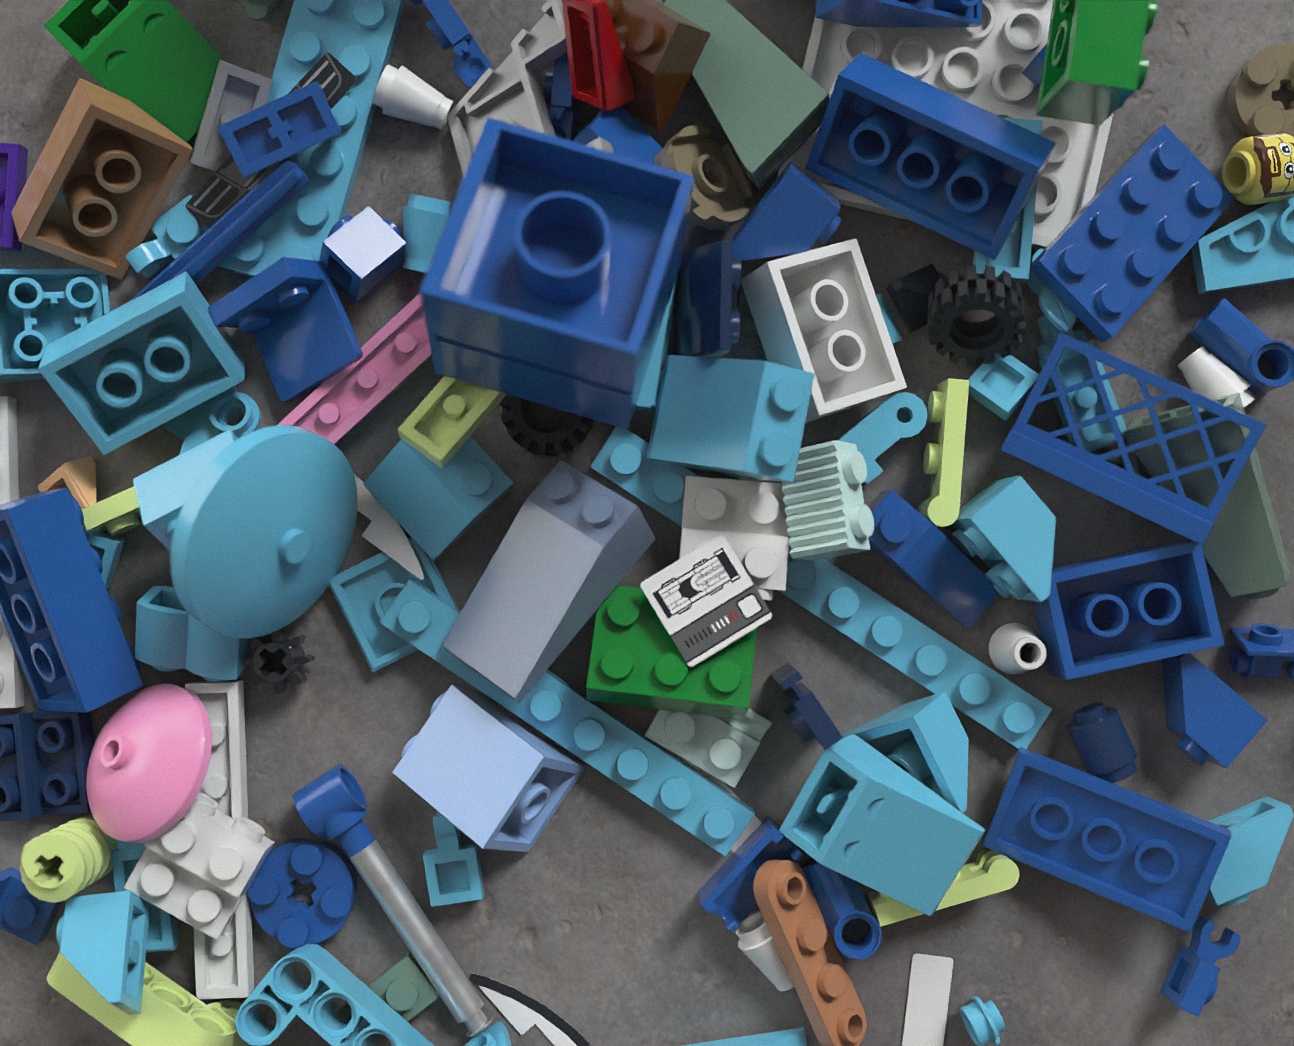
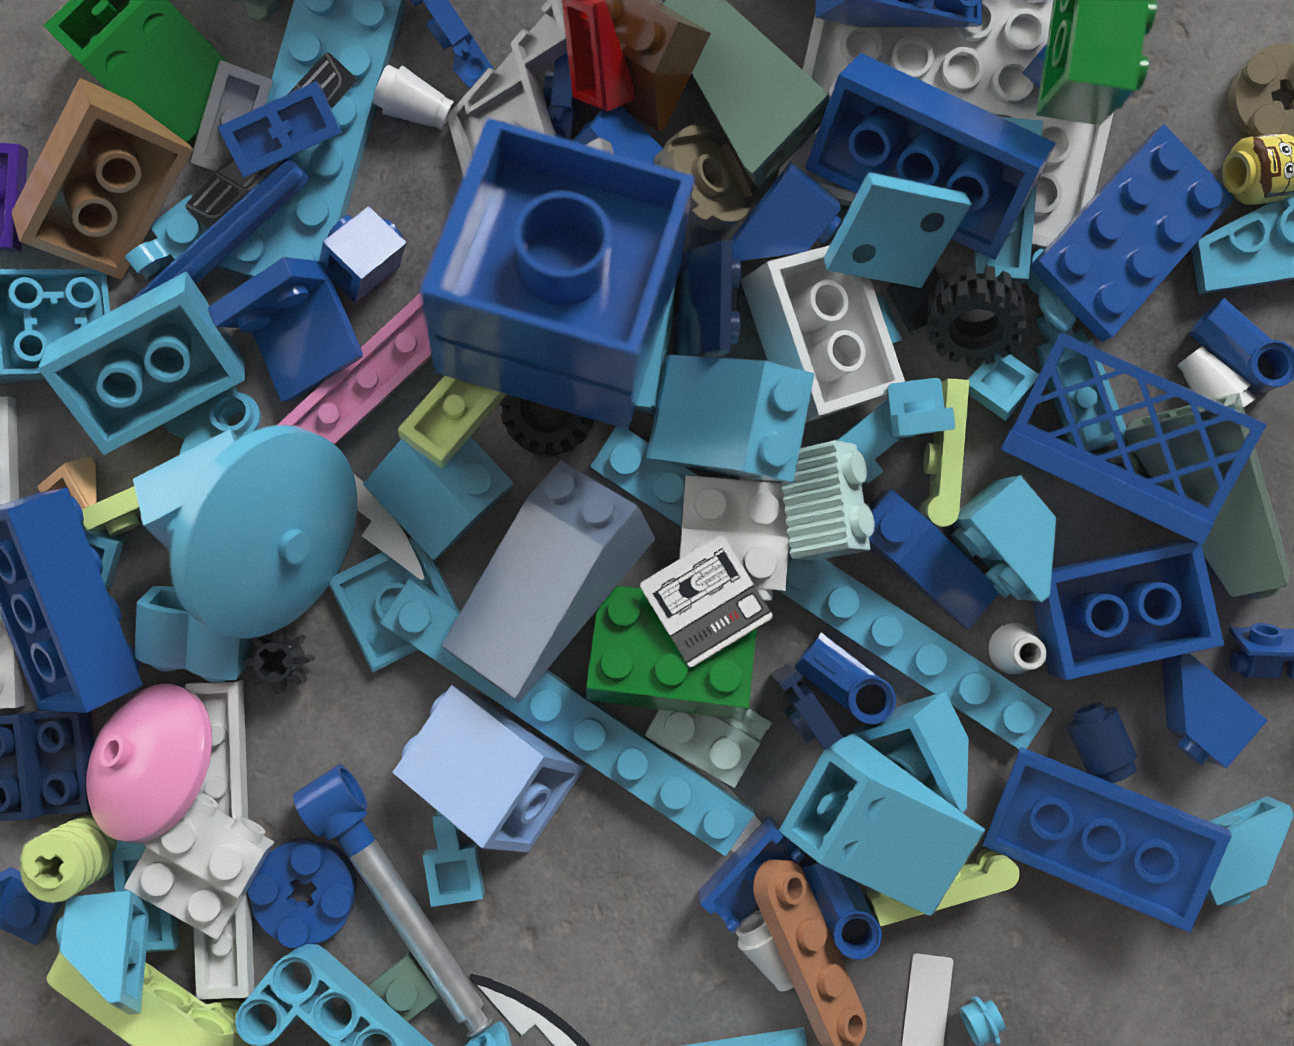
(422, 230): medium azure cone -> none
(842, 678): none -> blue piece
(896, 230): none -> medium azure tile
(918, 407): none -> medium azure bracket
(1193, 973): blue plate -> none

